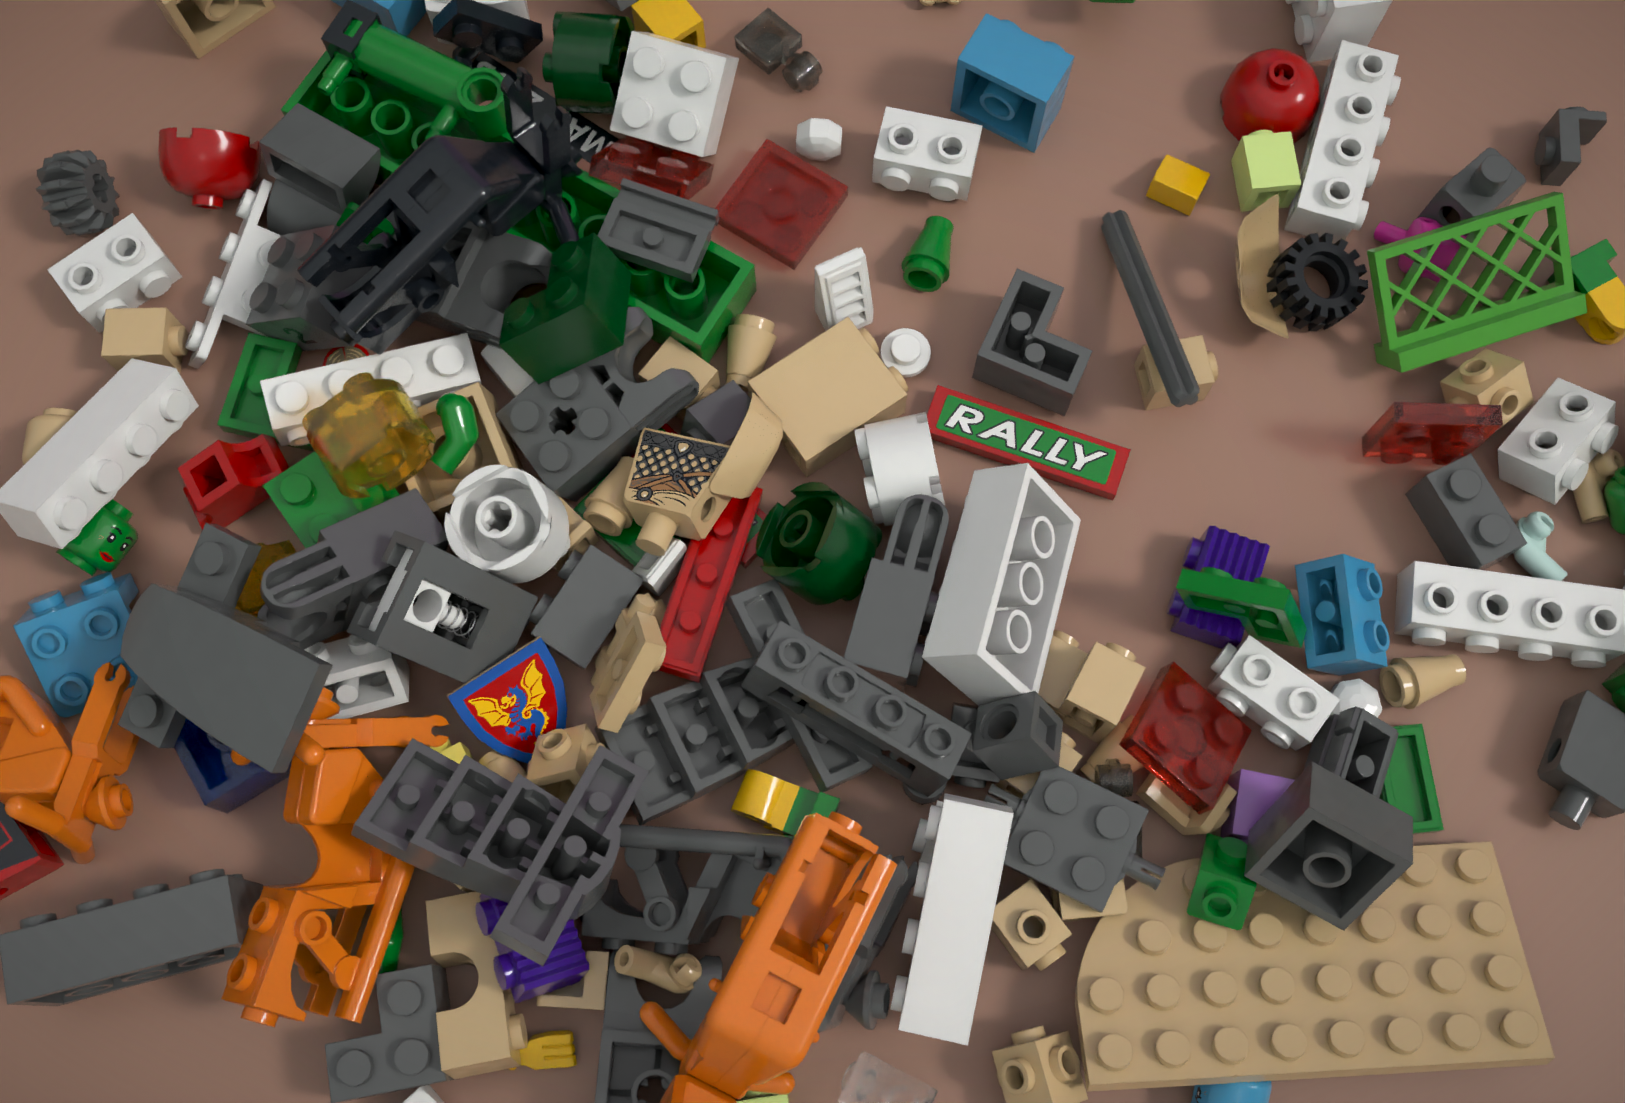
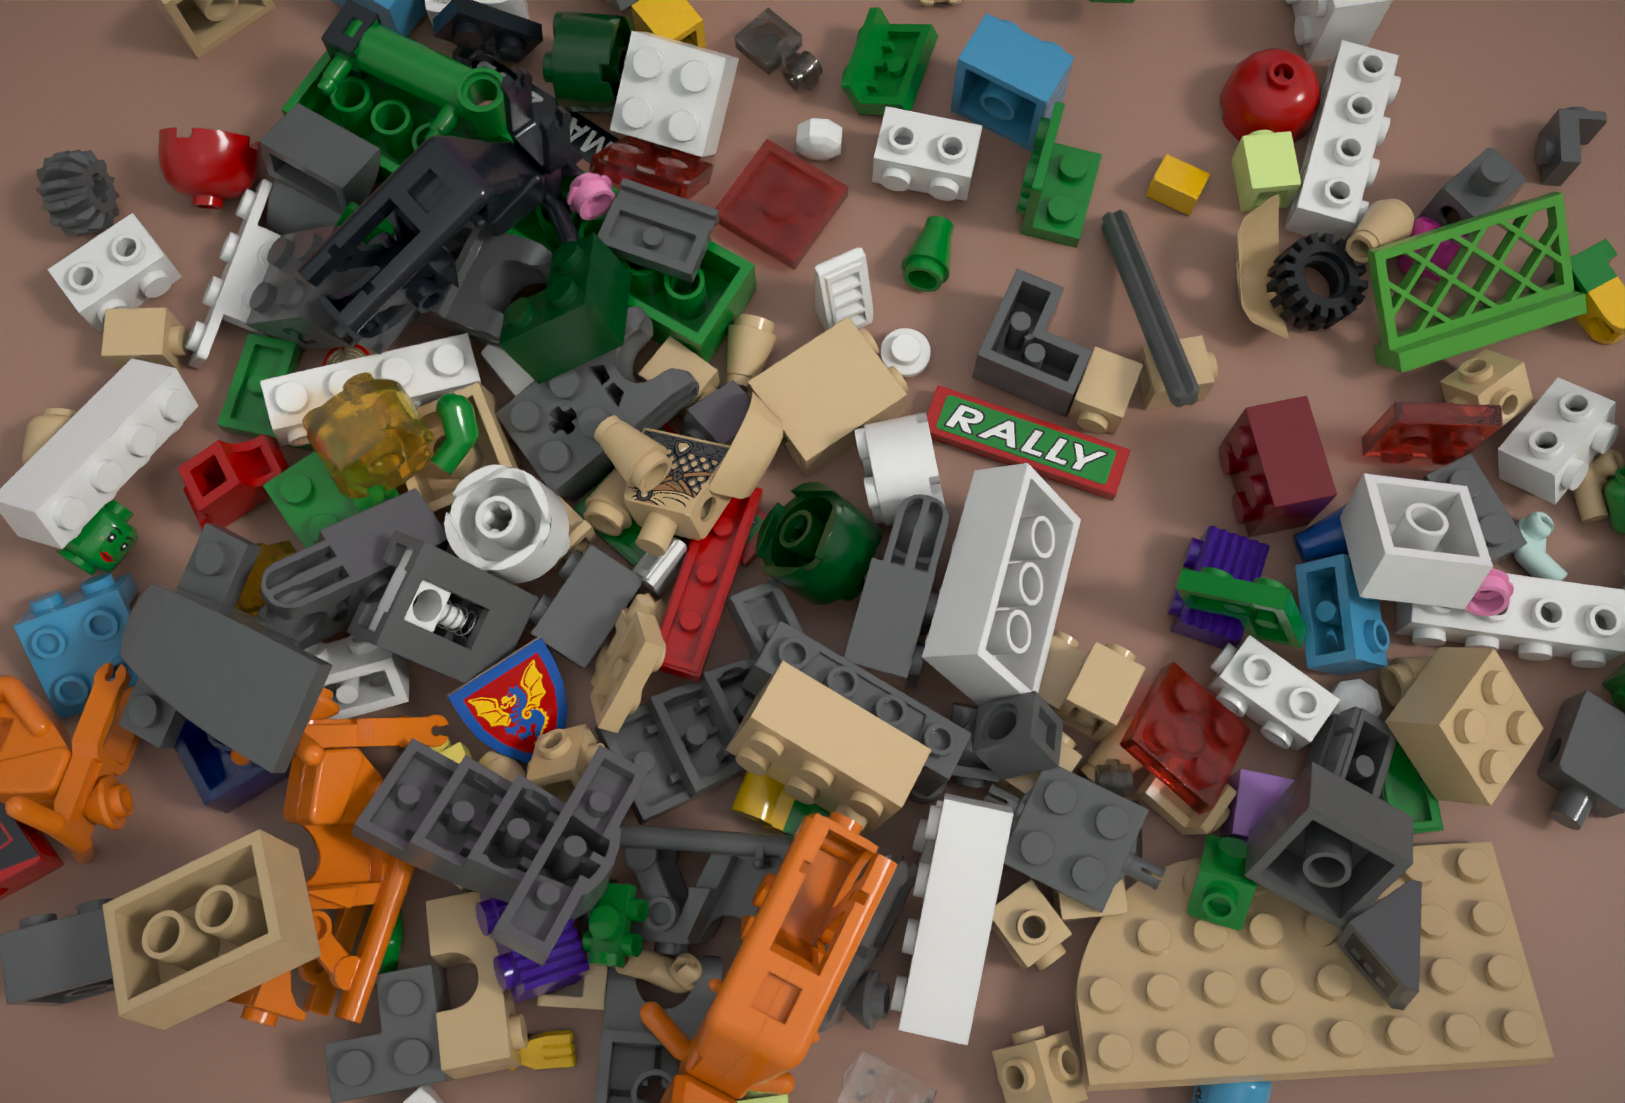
(210, 931): none -> tan brick
(590, 195): none -> bright pink plate
(610, 924): none -> green piece
(635, 455): none -> tan cone
(827, 749): none -> tan brick
(887, 64): none -> green bracket
(1056, 185): none -> green bracket
(1104, 392): none -> tan brick
(1277, 467): none -> dark red brick
(1322, 538): none -> blue cone
(1382, 224): none -> tan cone
(1387, 944): none -> dark grey slope
(1415, 541): none -> white brick
(1465, 725): none -> tan brick
(1492, 595): none -> bright pink plate

